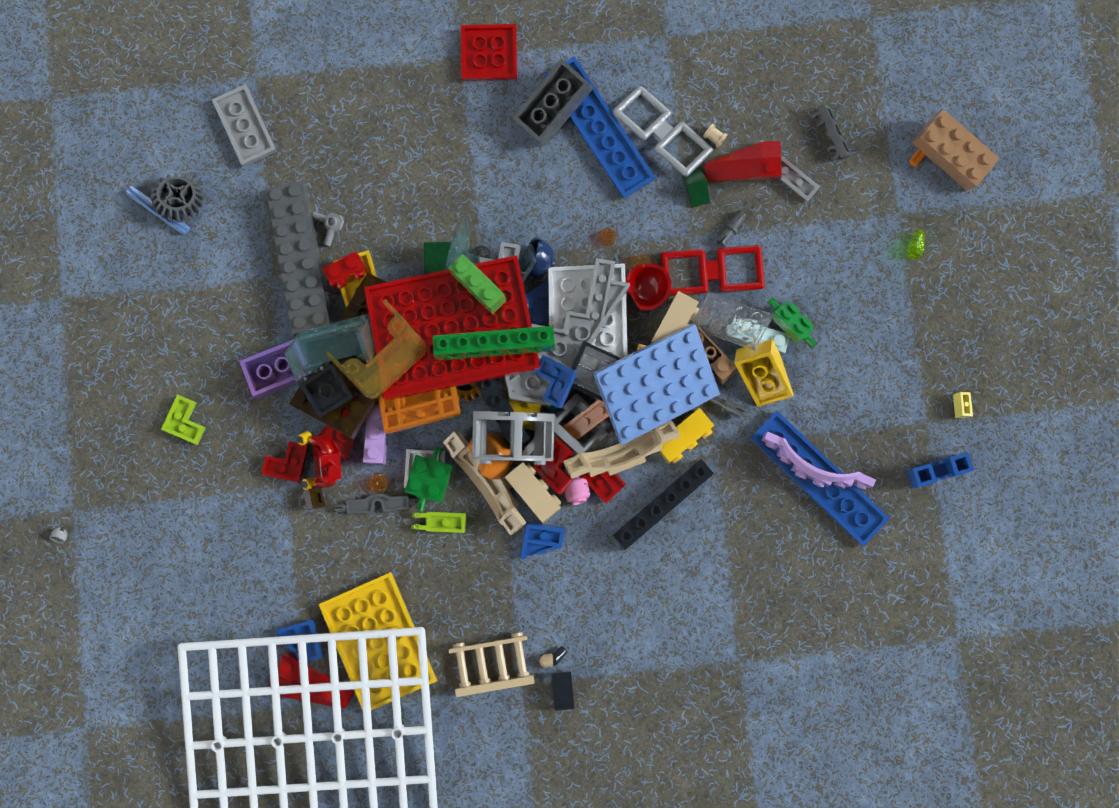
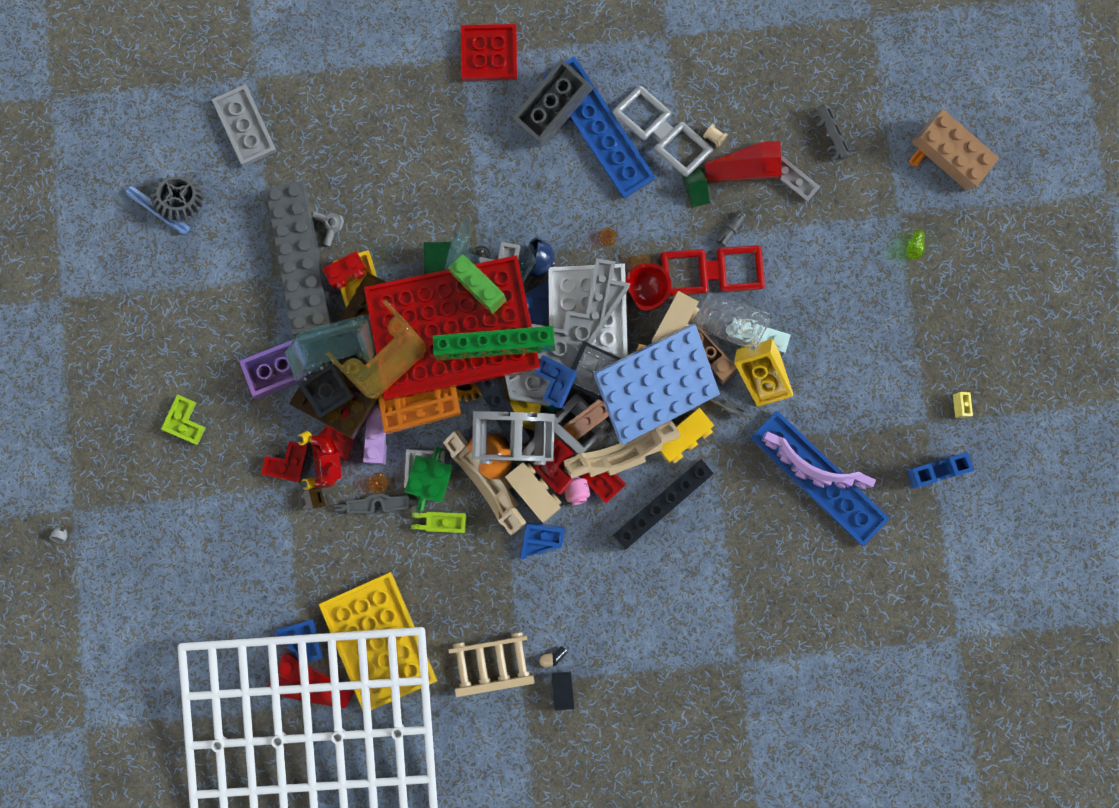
(792, 322): green plate -> none

